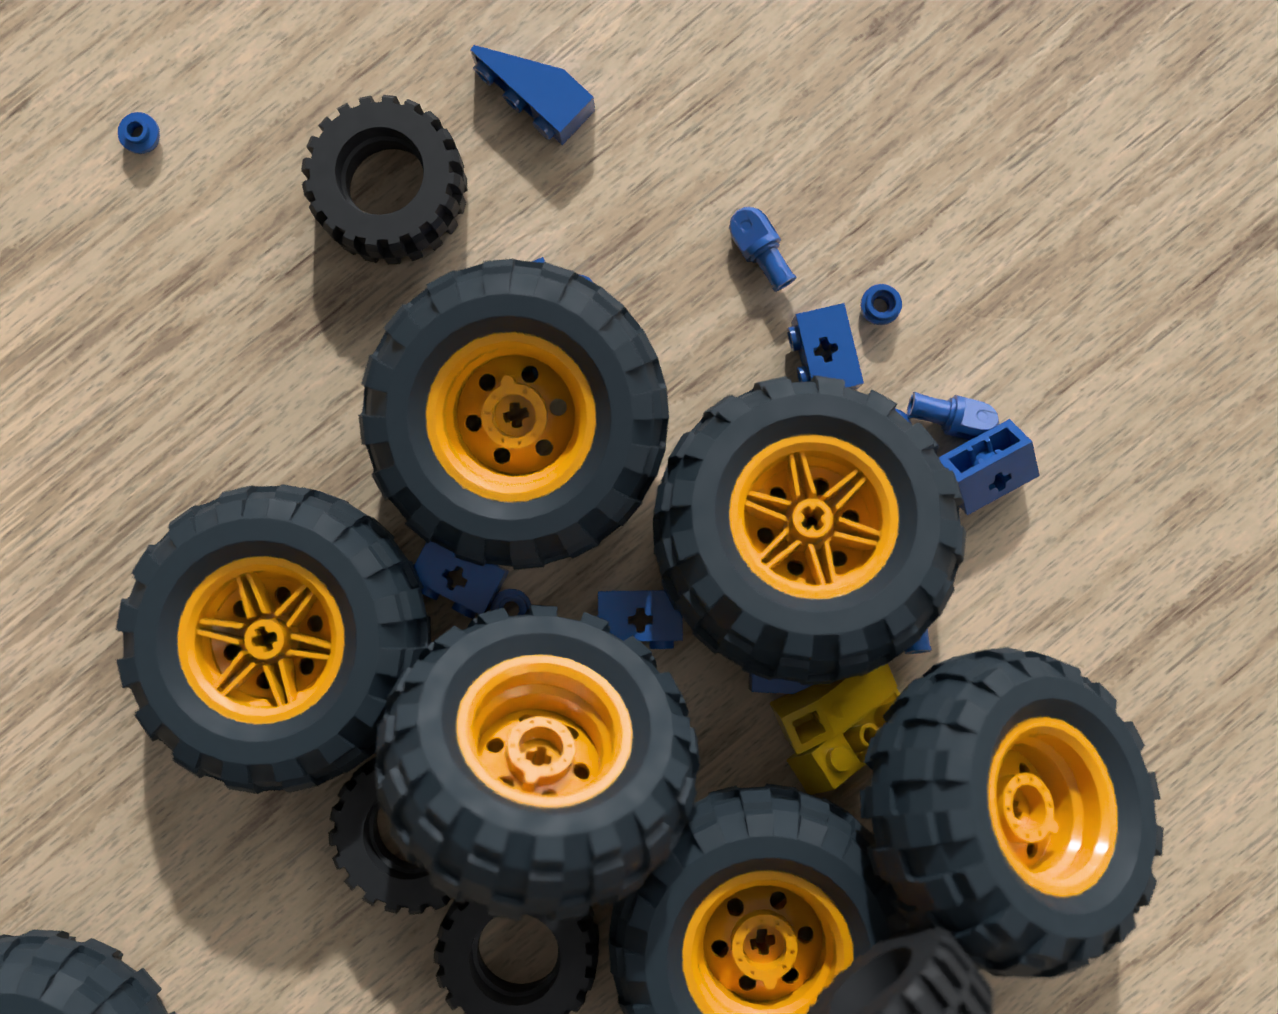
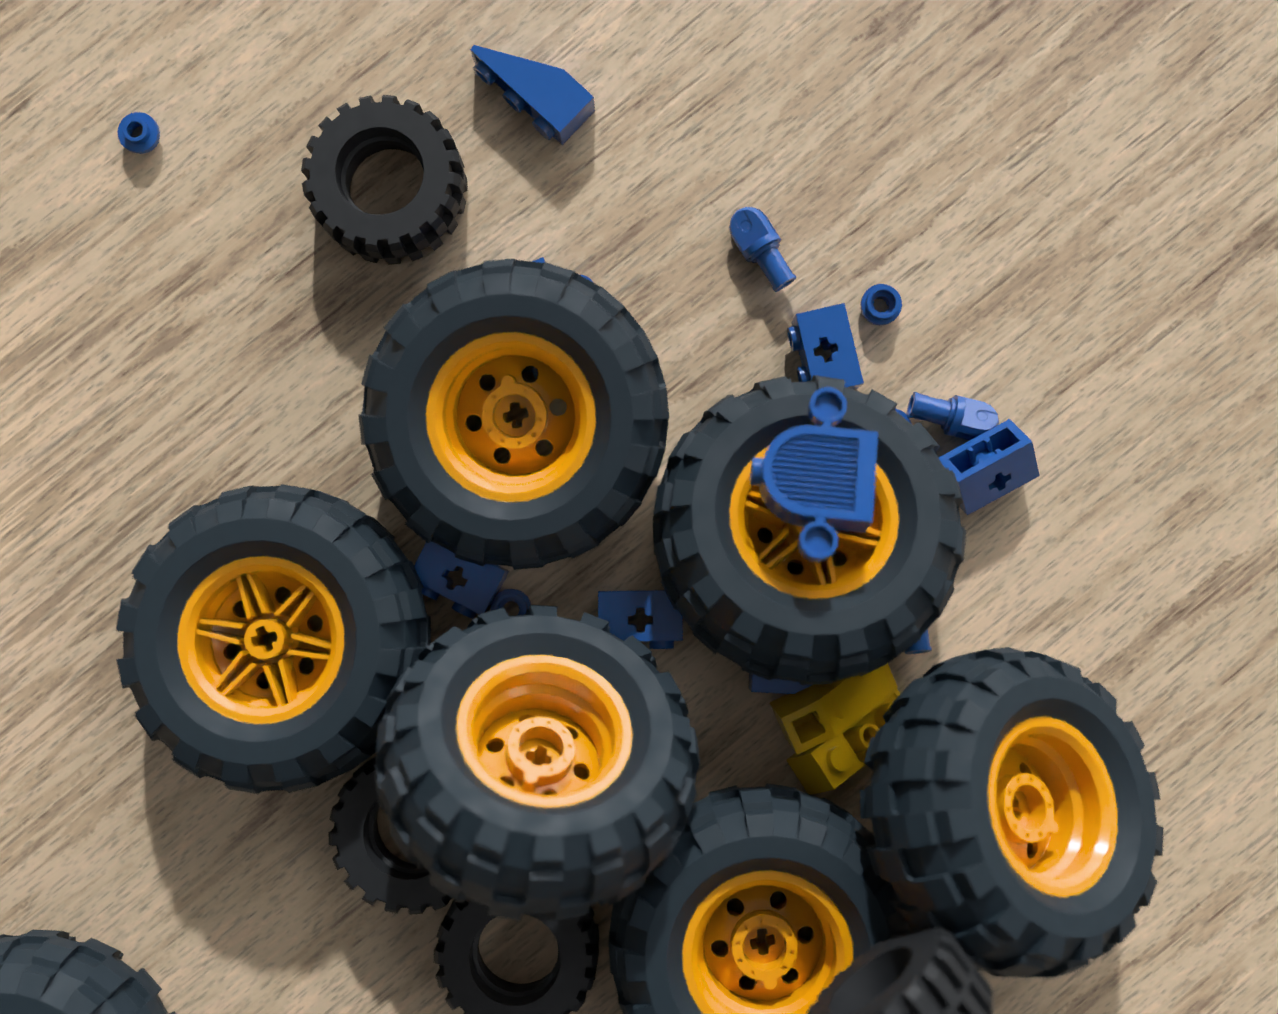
(820, 476): none -> blue piece

